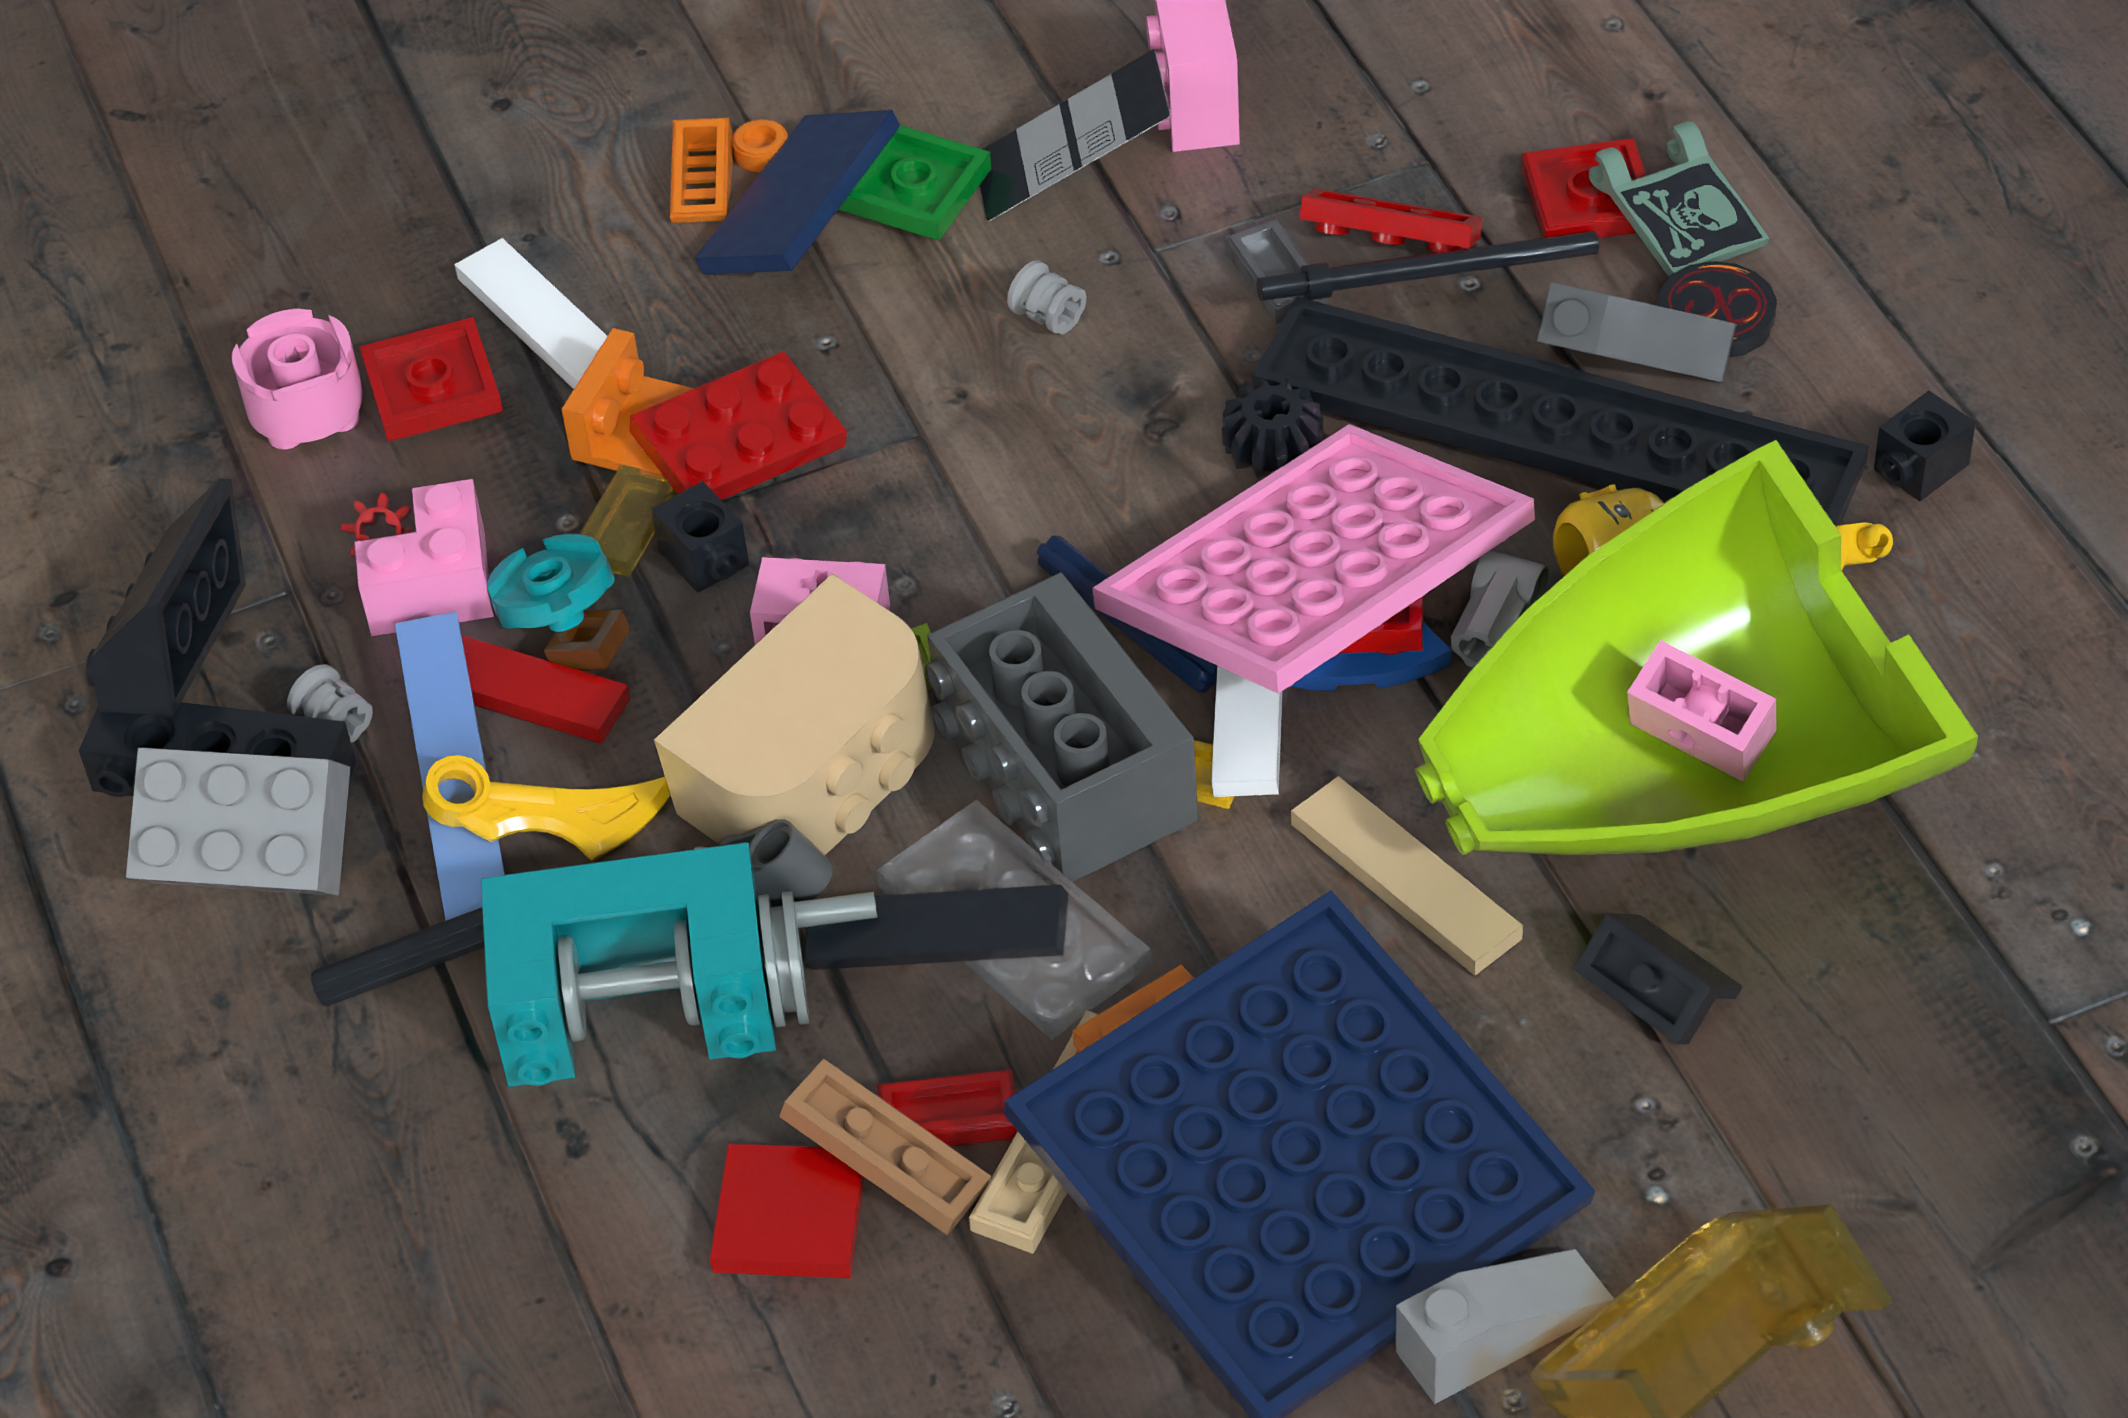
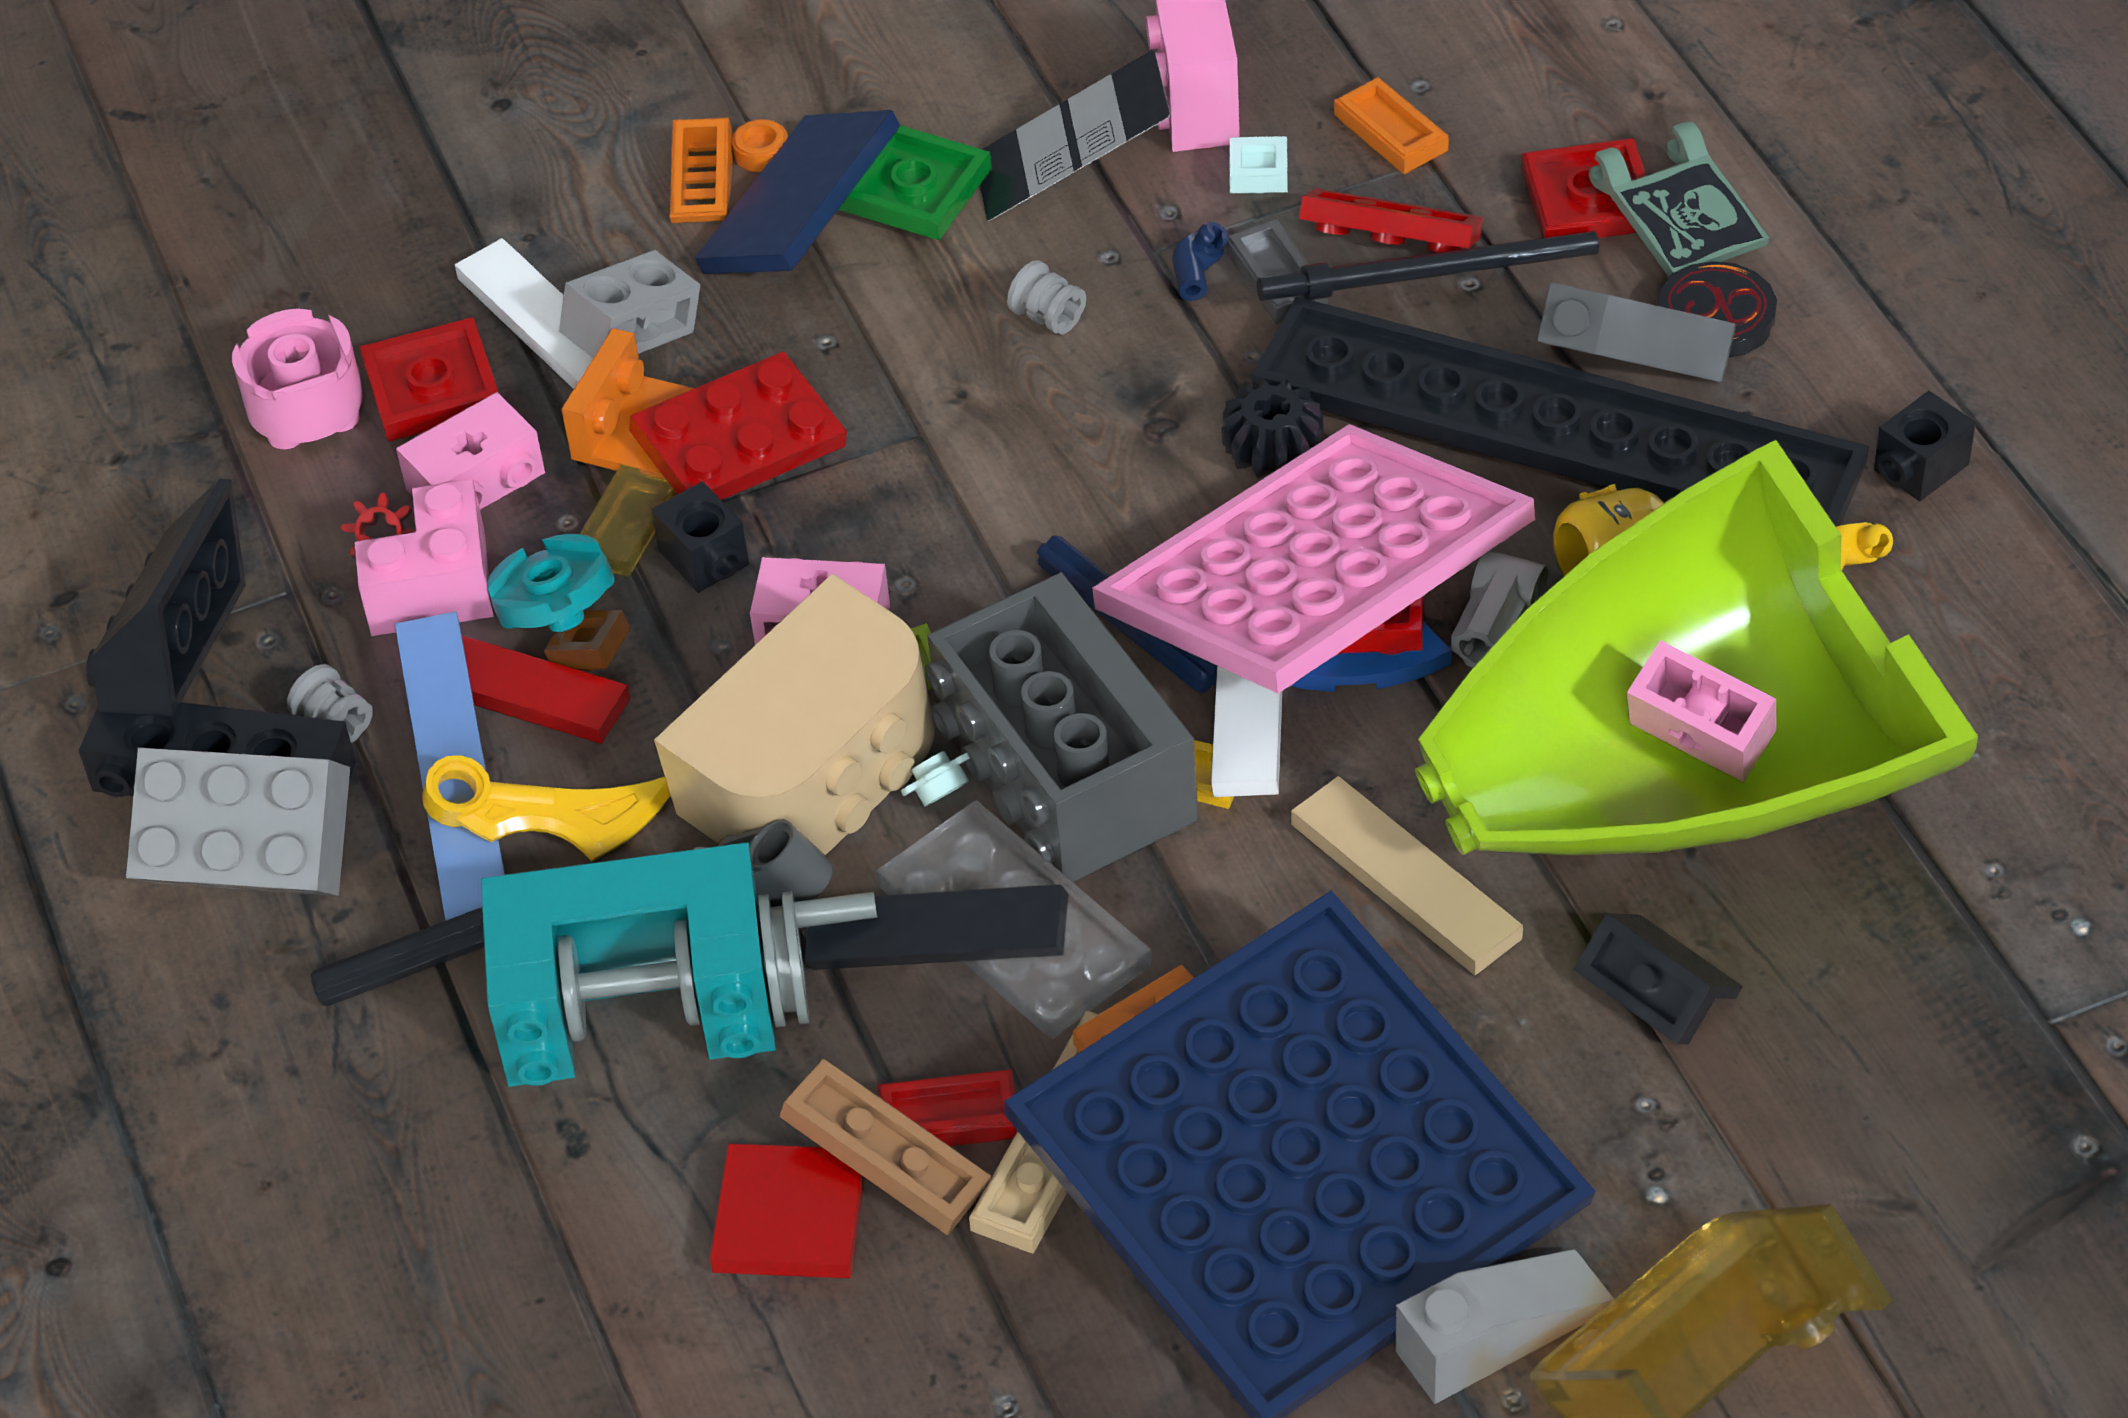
(480, 444): none -> bright pink brick
(635, 296): none -> light grey brick
(937, 777): none -> light aqua plate
(1195, 256): none -> dark blue arm
(1258, 164): none -> light aqua plate
(1391, 125): none -> orange tile

